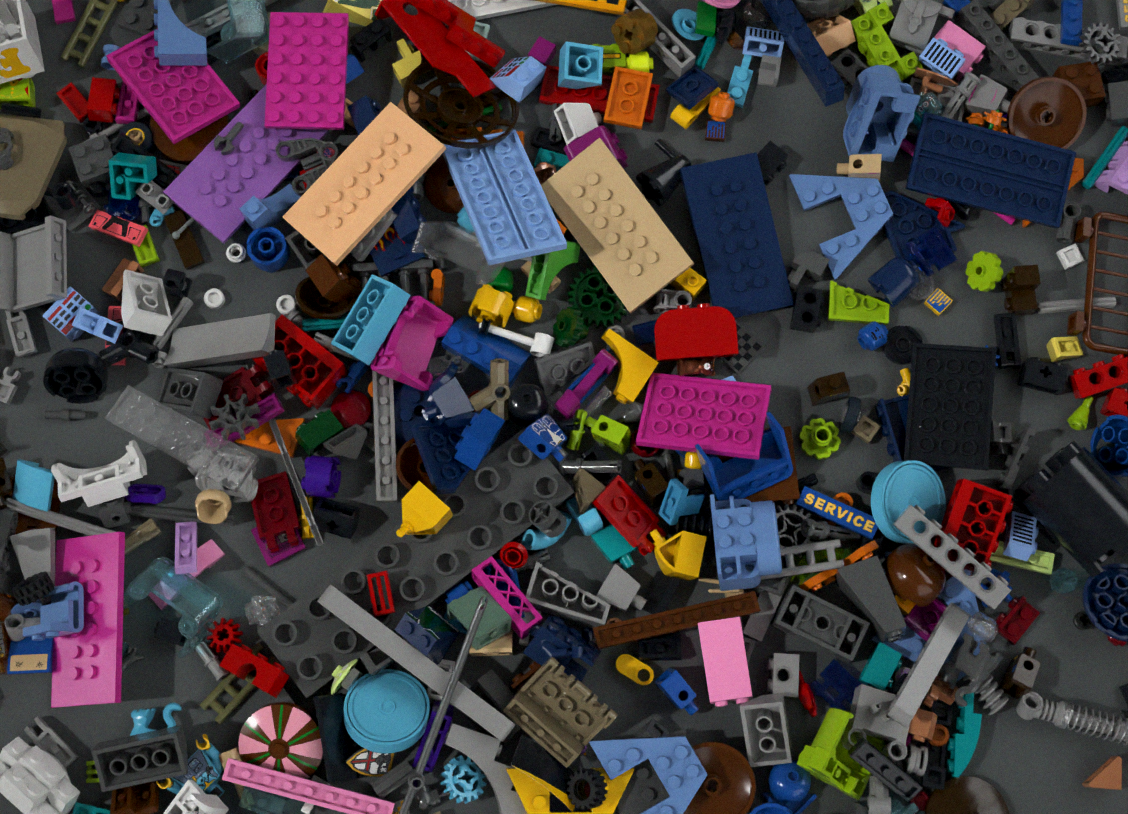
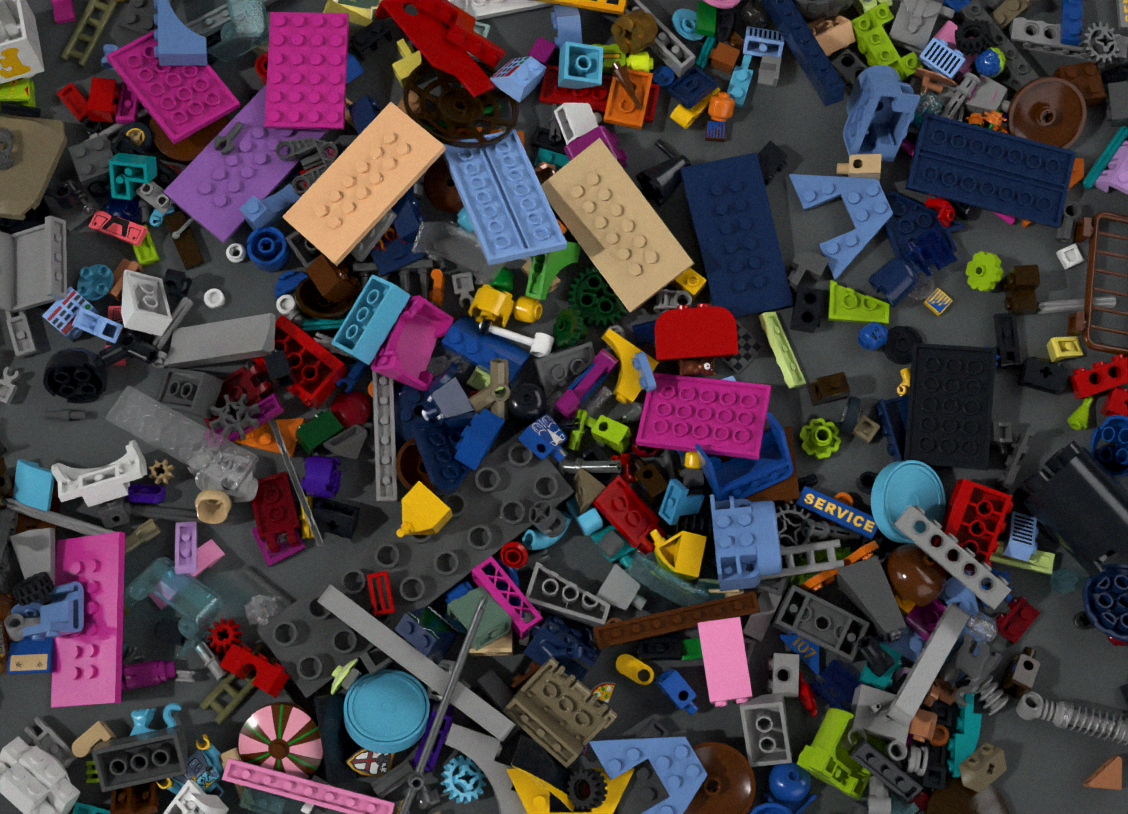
(87, 741): none -> tan leg
(95, 282): none -> medium azure dish
(147, 674): none -> magenta piece
(160, 467): none -> tan gear
(185, 676): none -> light grey bush
(288, 282): none -> blue tile
(463, 286): none -> light grey plate
(480, 380): none -> yellowish green tile
(568, 25): none -> medium blue brick
(603, 691): none -> tile
(610, 544): none -> dark grey brick
(622, 76): none -> reddish brown piece
(625, 461): none -> red piece
(646, 378): none -> medium blue plate
(663, 76): none -> blue piece
(665, 582): none -> clear light blue windscreen
(691, 649): none -> green panel
(724, 57): none -> dark orange brick
(782, 350): none -> yellowish green plate
(807, 650): none -> blue tile
(877, 659): none -> black piece
(970, 29): none -> black tyre
(982, 767): none -> dark tan brick
(990, 62): none -> blue piece

